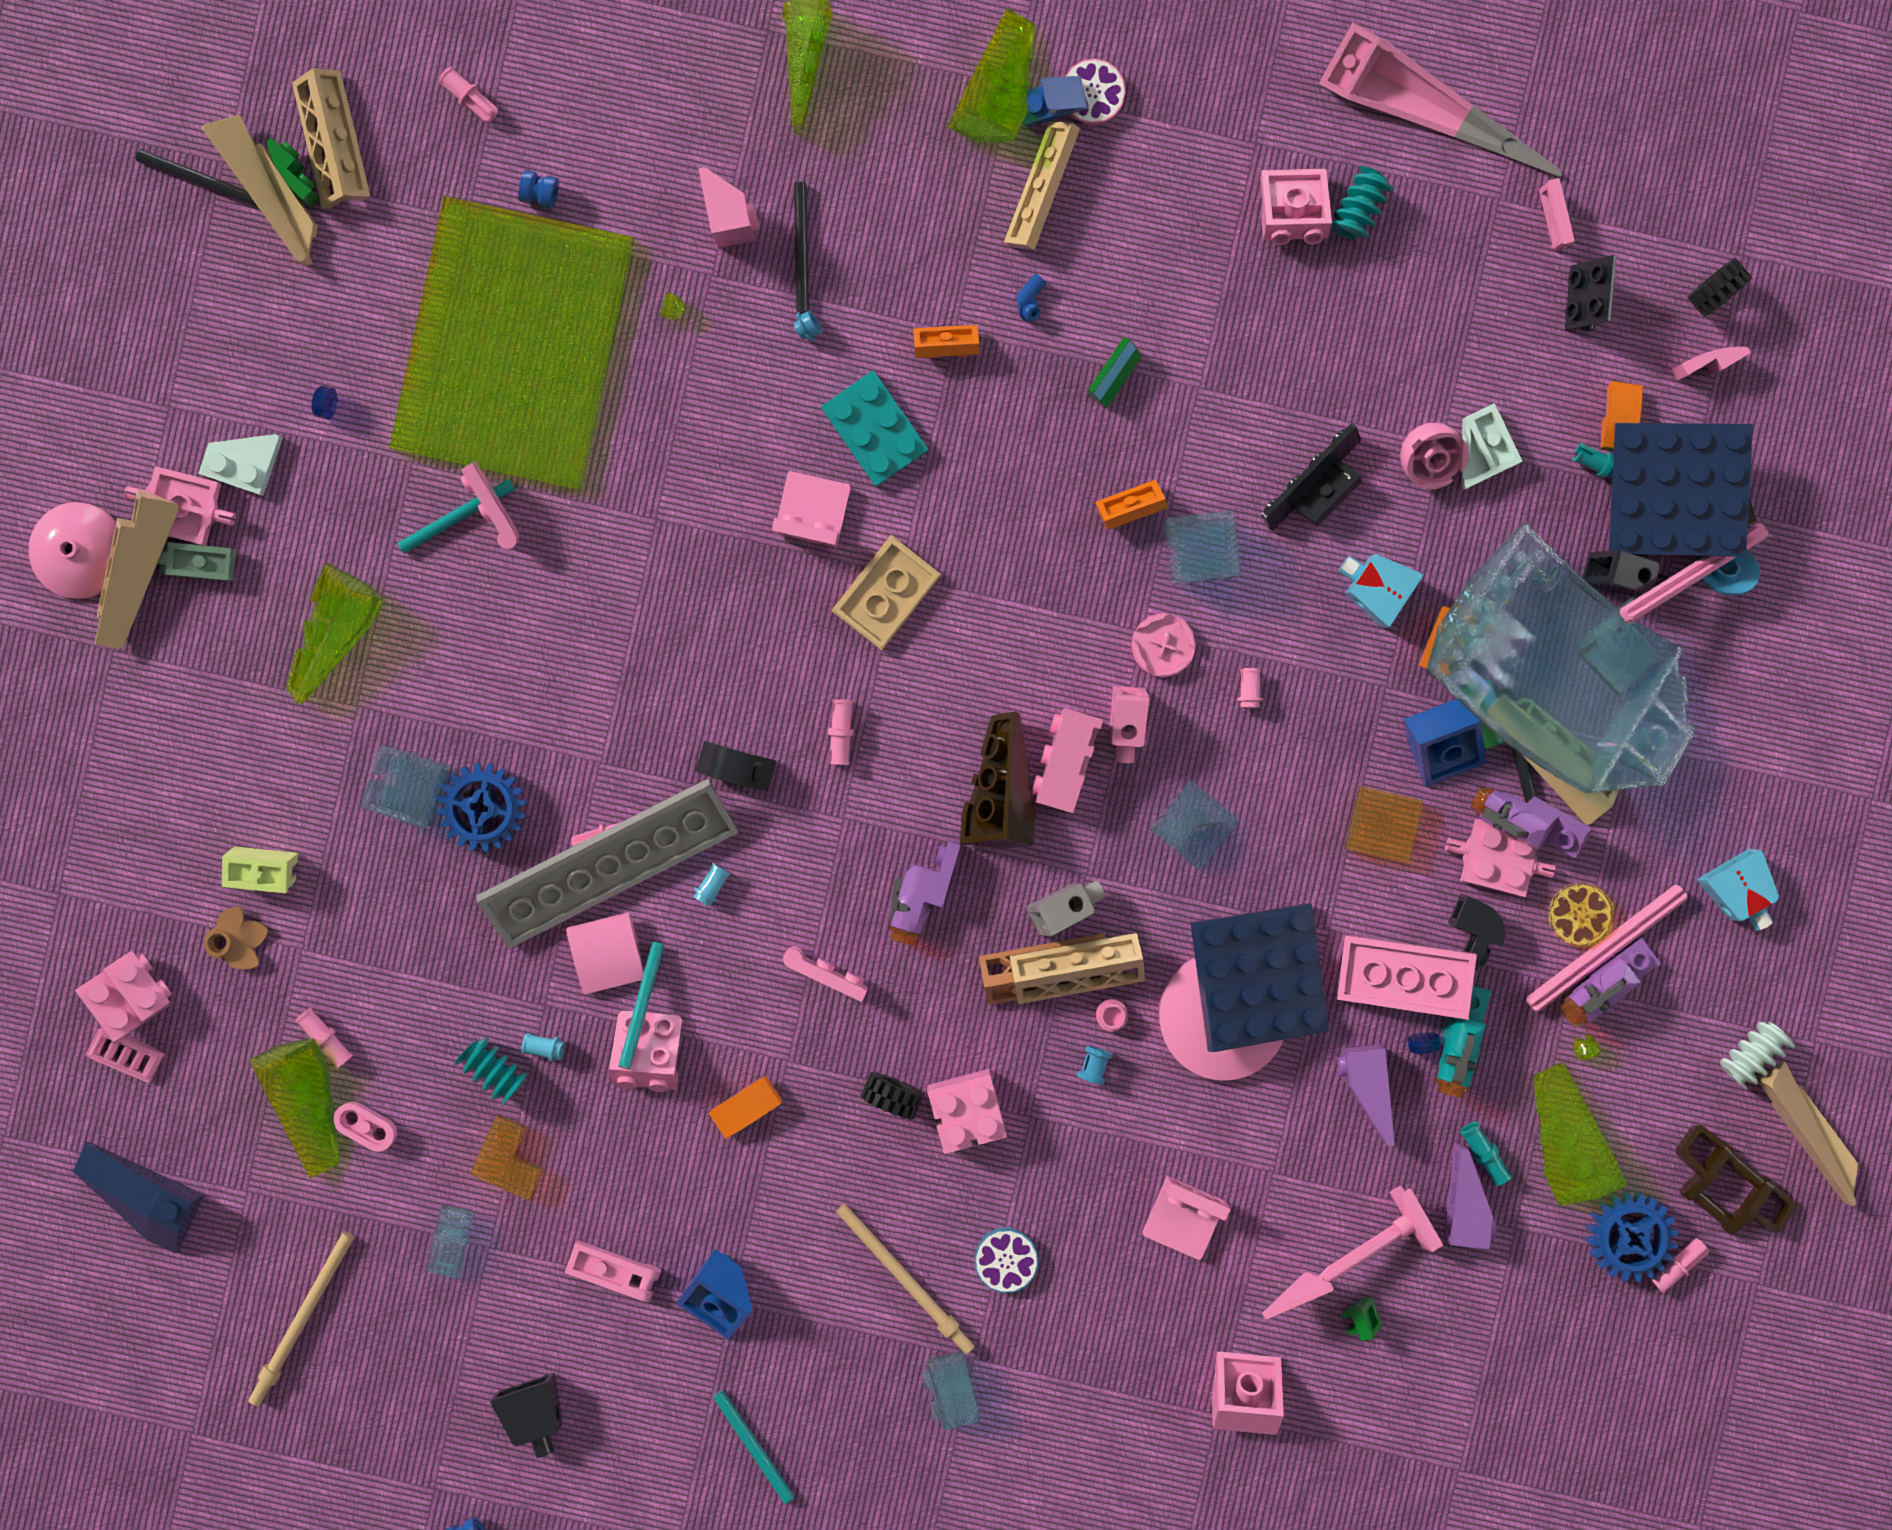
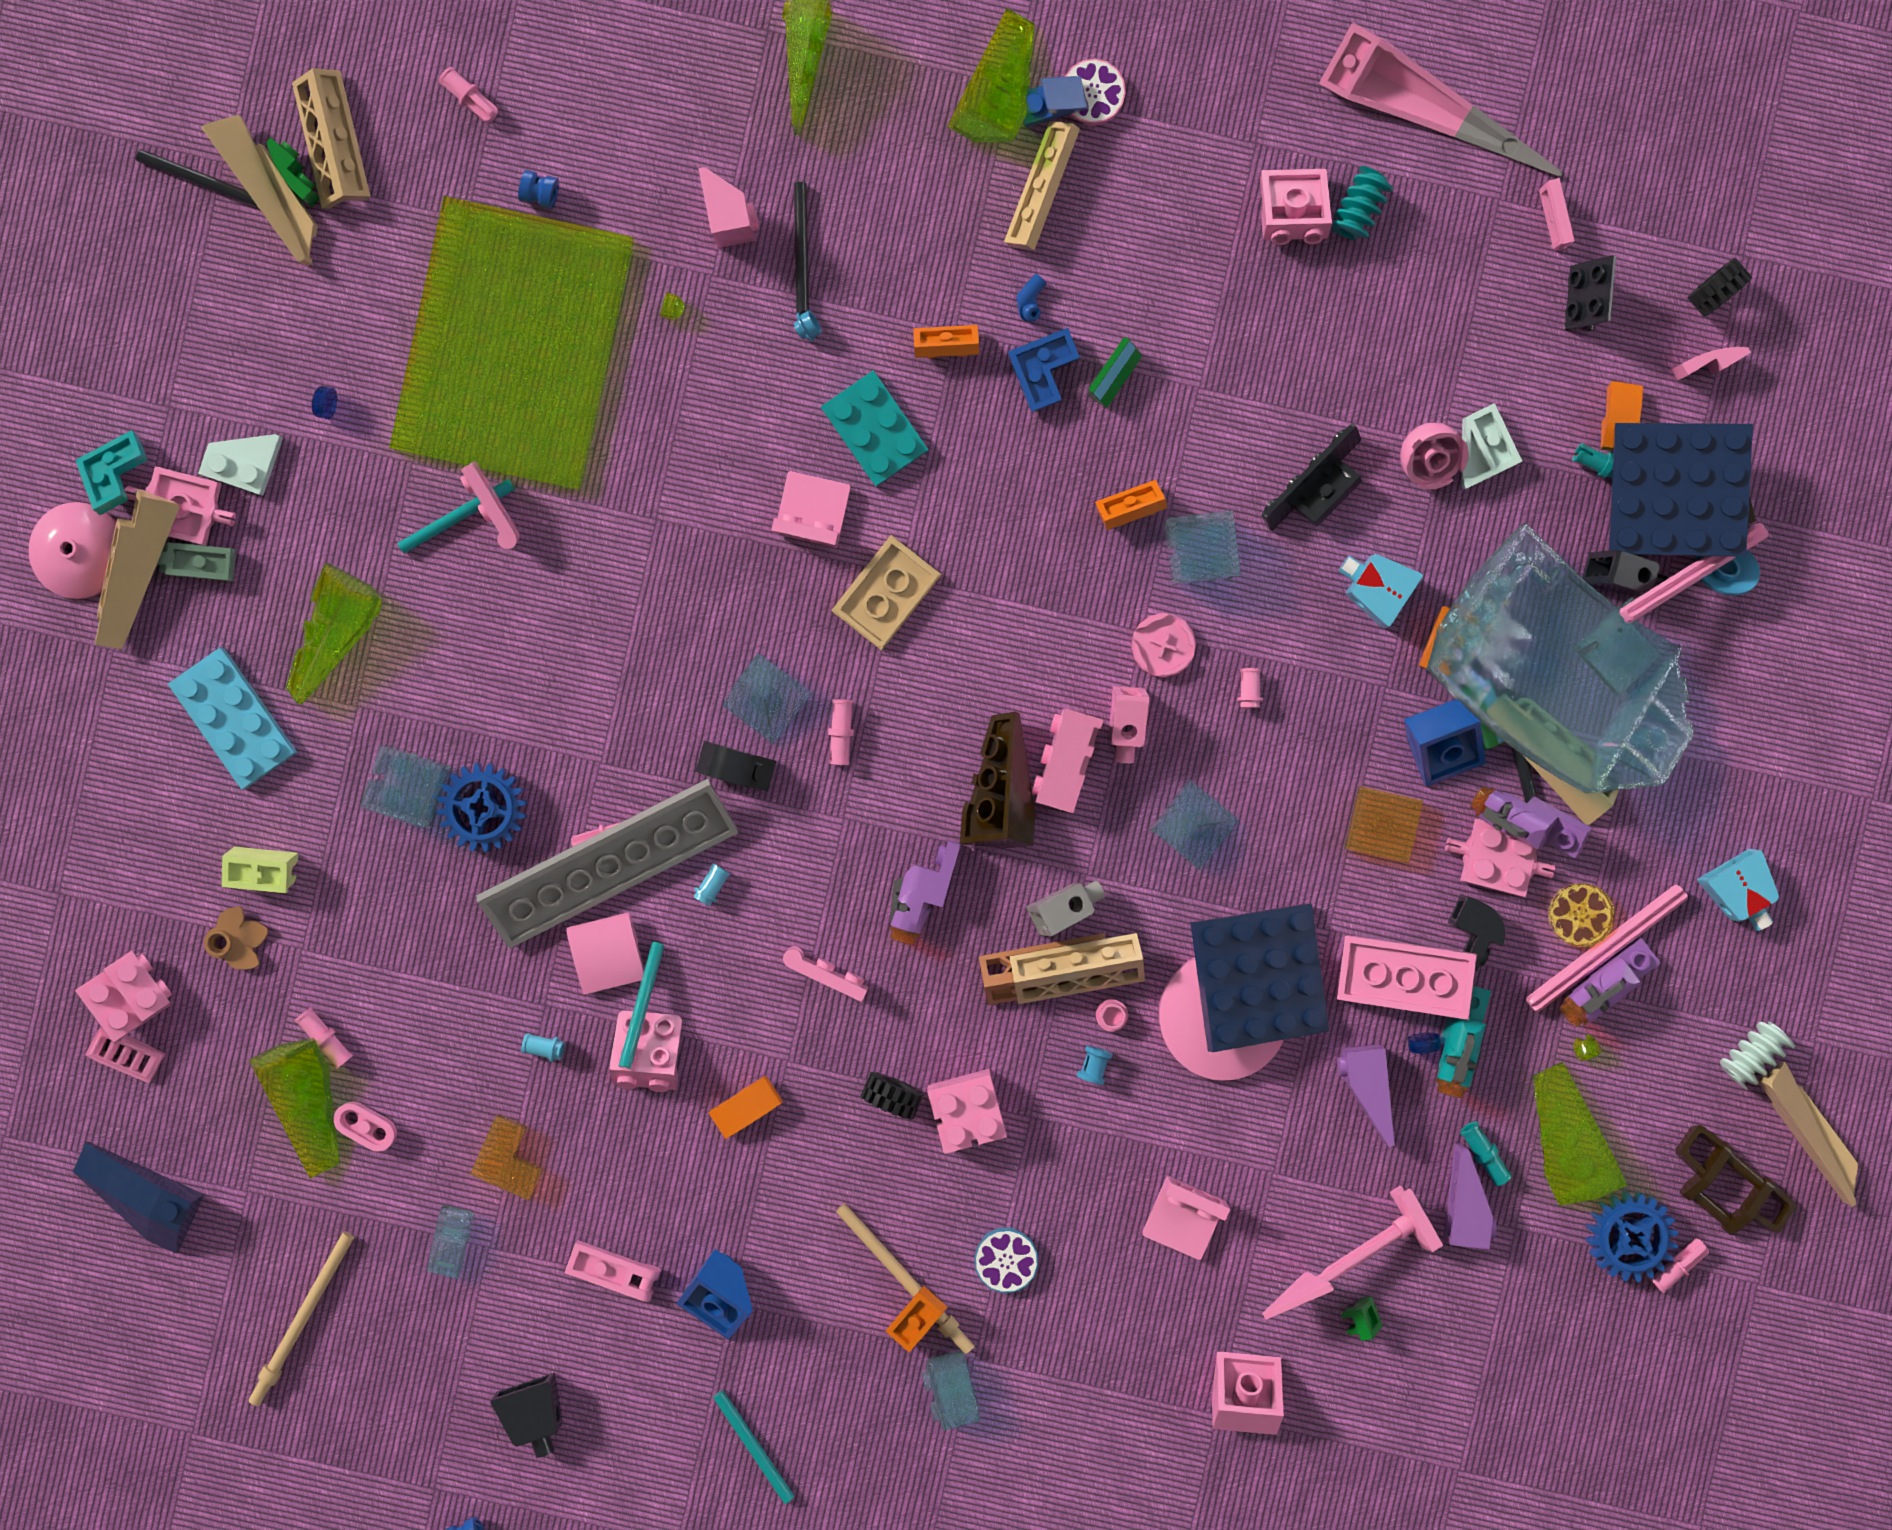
(103, 467): none -> teal plate
(232, 718): none -> medium azure plate
(491, 1070): teal piece -> none
(766, 698): none -> clear light blue slope
(916, 1319): none -> orange plate
(1034, 366): none -> blue plate

